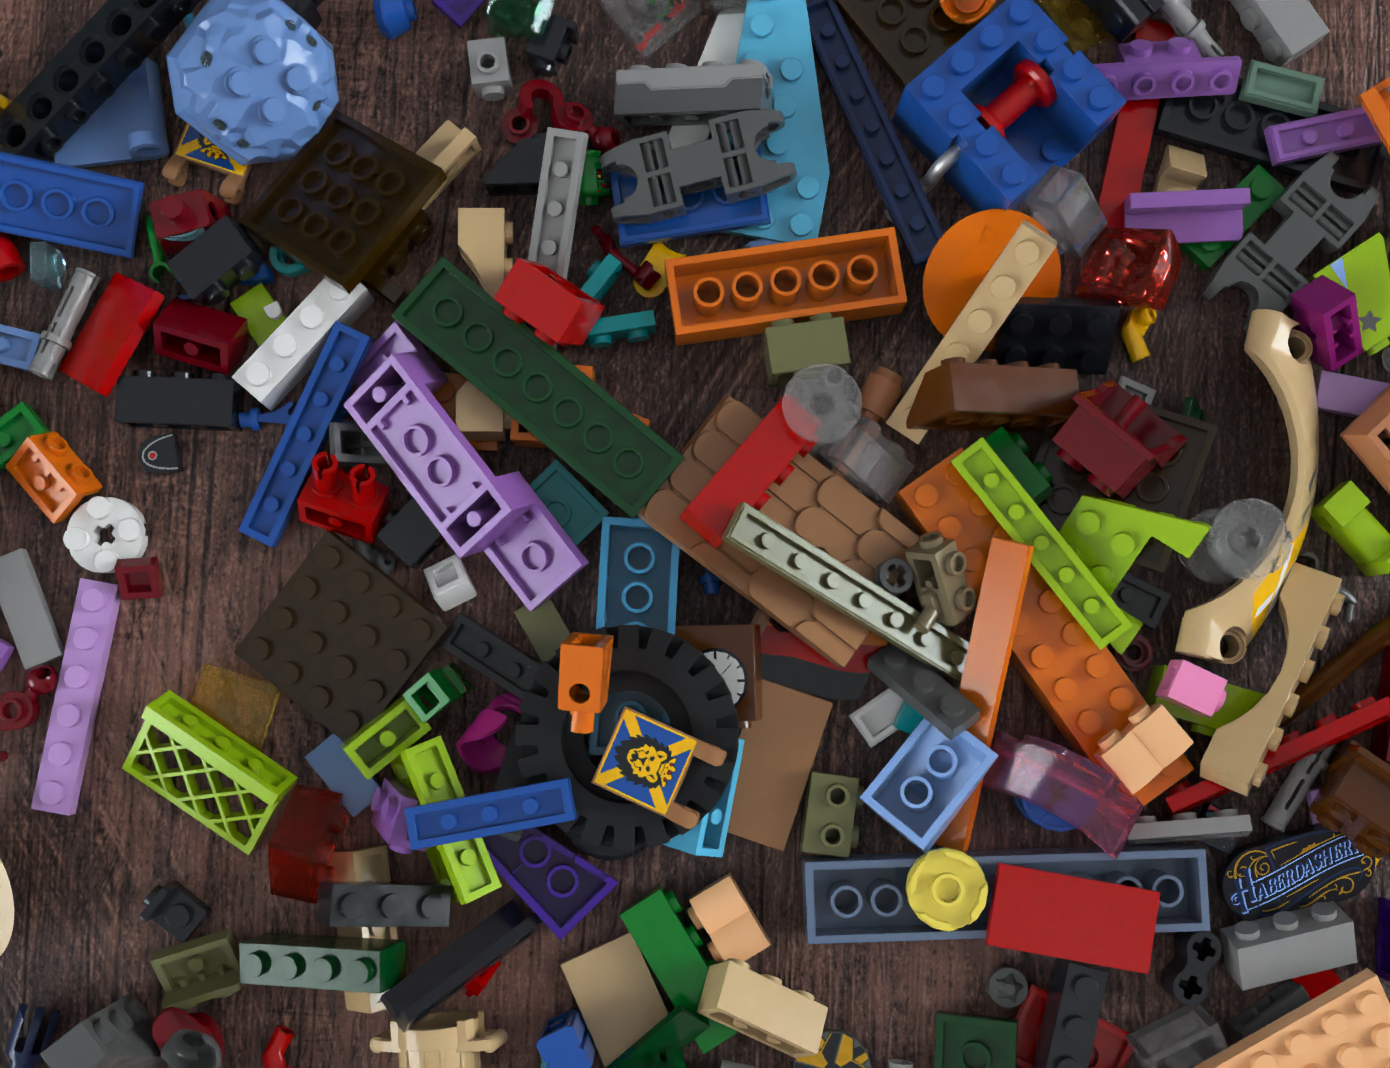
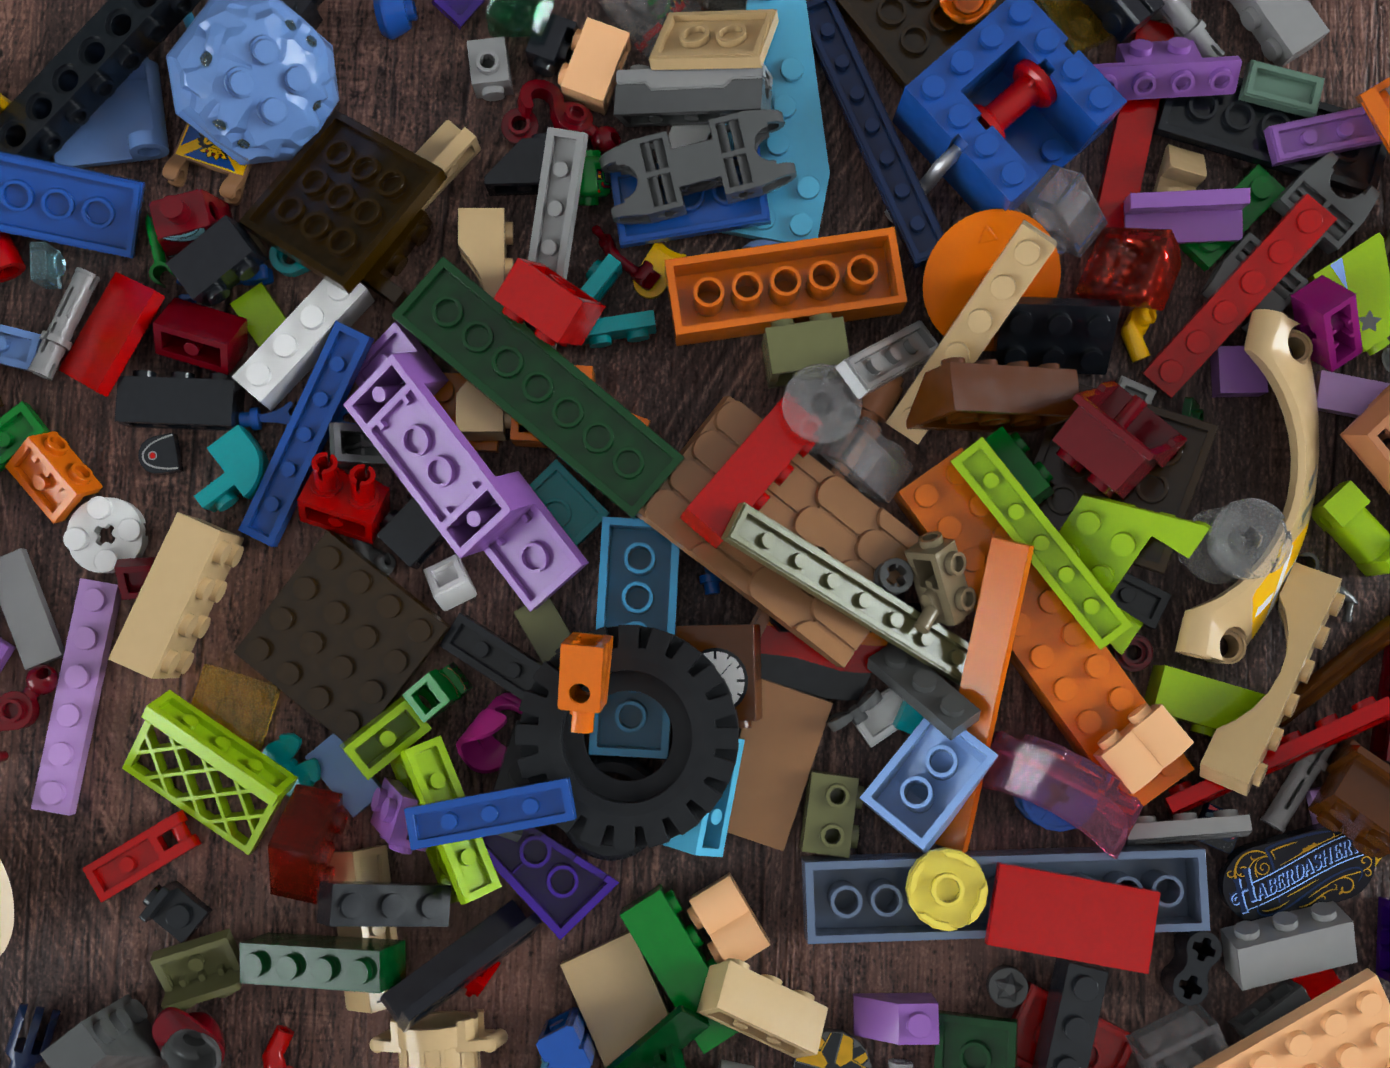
(140, 856): none -> red plate
(177, 598): none -> tan brick
(243, 466): none -> teal brick
(274, 310): white piece -> none
(284, 750): none -> teal piece
(594, 63): none -> light nougat brick
(650, 762): flag -> none
(714, 40): none -> tan tile
(856, 712): none -> dark grey piece
(887, 359): none -> light grey tile
(897, 1018): none -> medium lavender slope
(1192, 688): bright pink brick -> none
(1235, 374): none -> medium lavender piece
(1239, 295): none -> red plate

